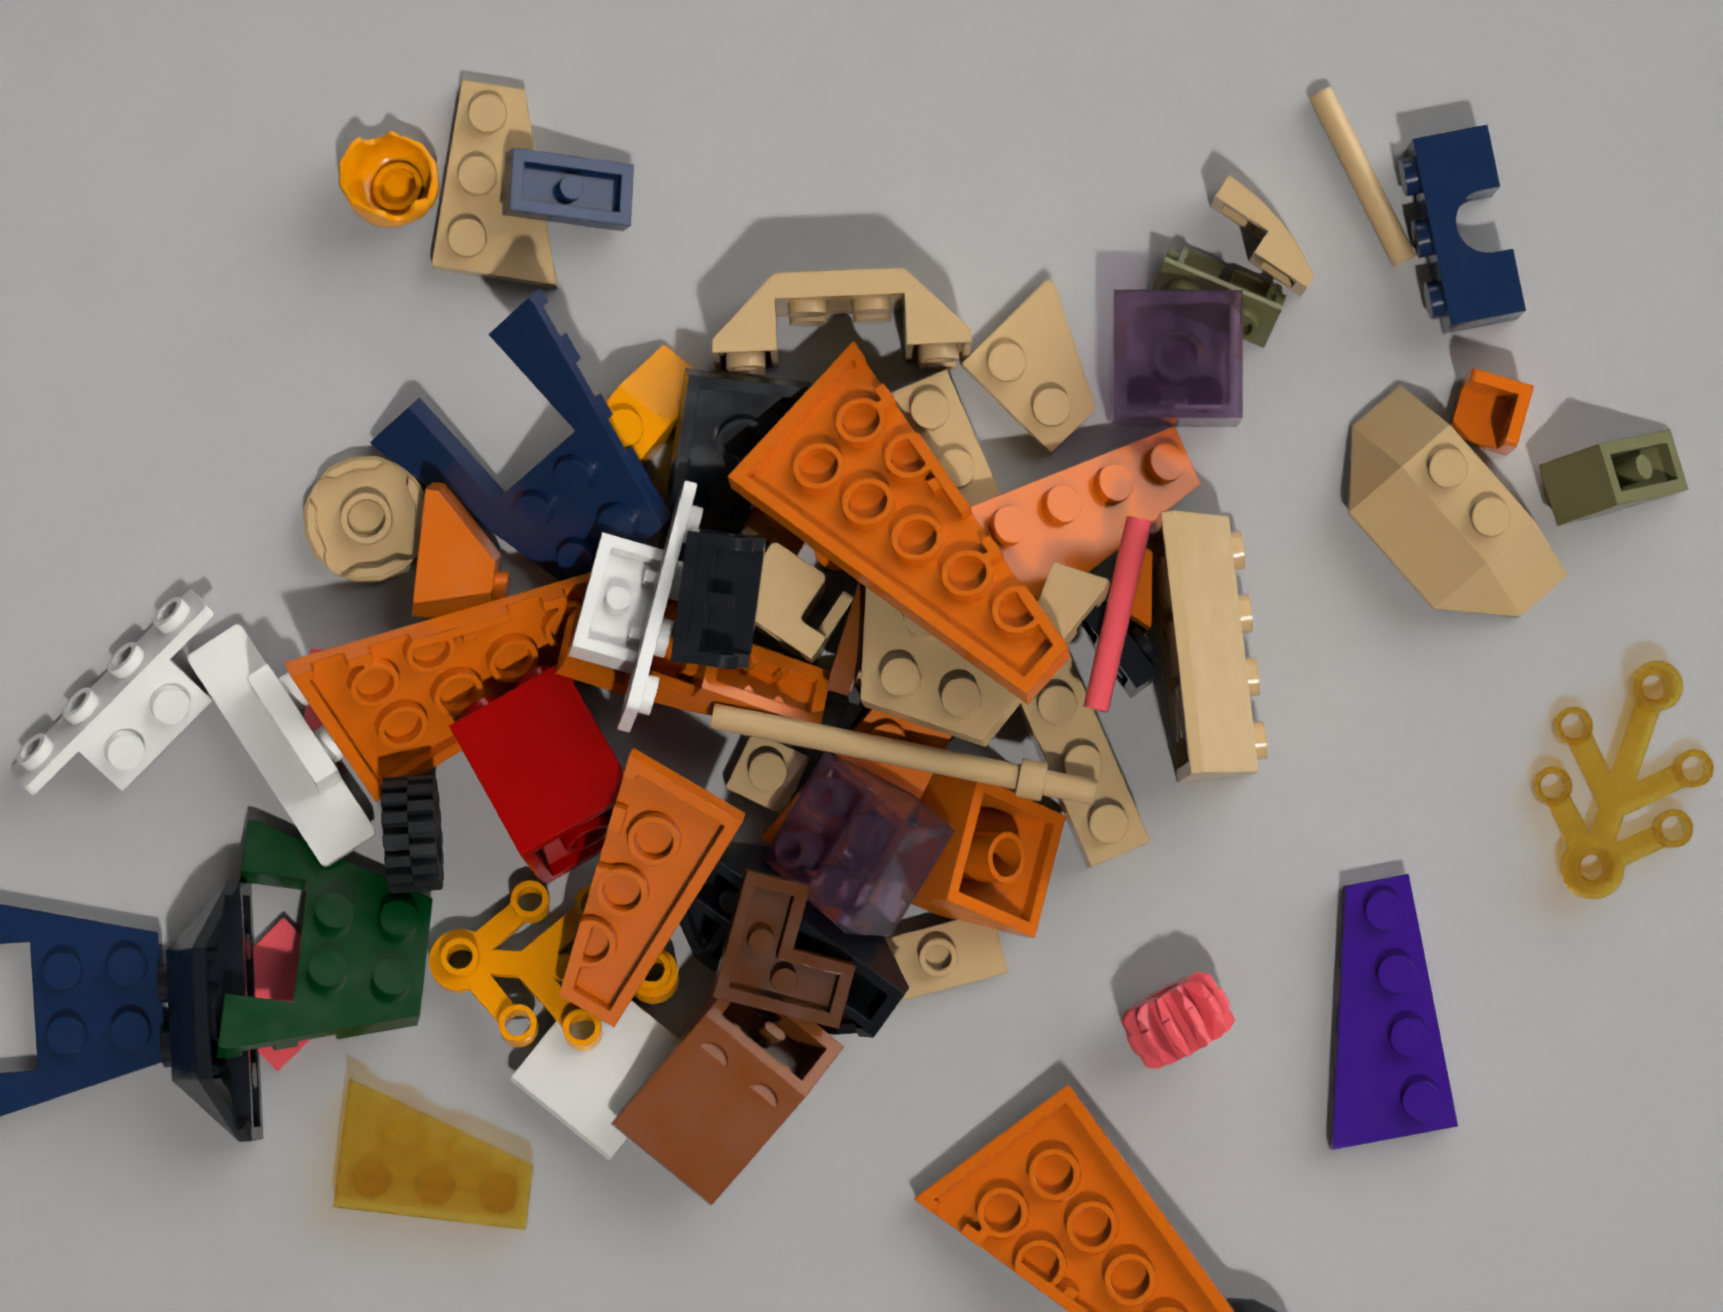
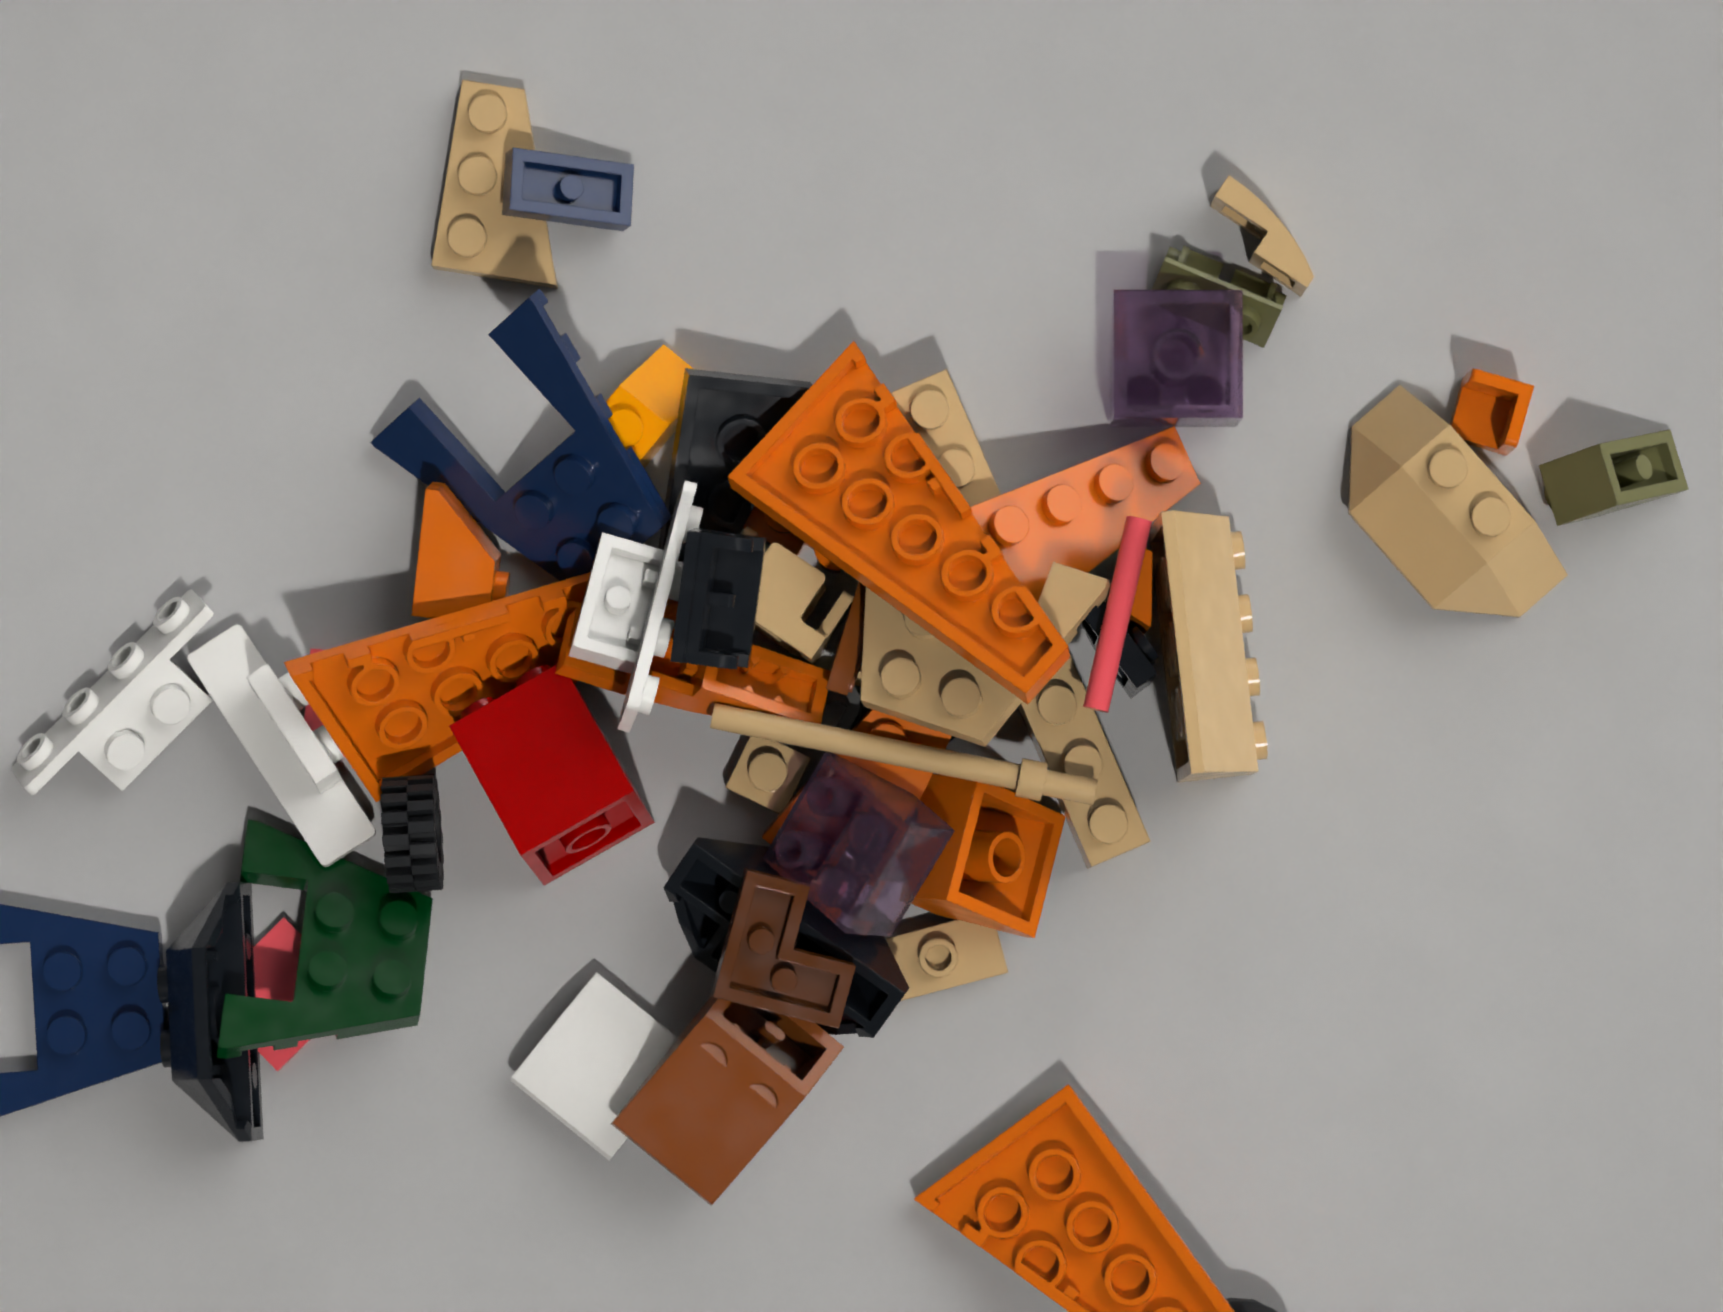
(365, 519): tan tile -> none
(388, 180): light orange hair -> none
(425, 1168): clear yellow wing -> none
(536, 965): light orange plant -> none
(650, 869): orange wing -> none
(931, 329): tan slope -> none
(1035, 370): tan wing -> none
(1177, 1020): coral gear -> none
(1362, 176): tan bar -> none
(1389, 1041): dark purple wing -> none
(1466, 284): dark blue arch -> none
(1617, 790): clear yellow plant -> none

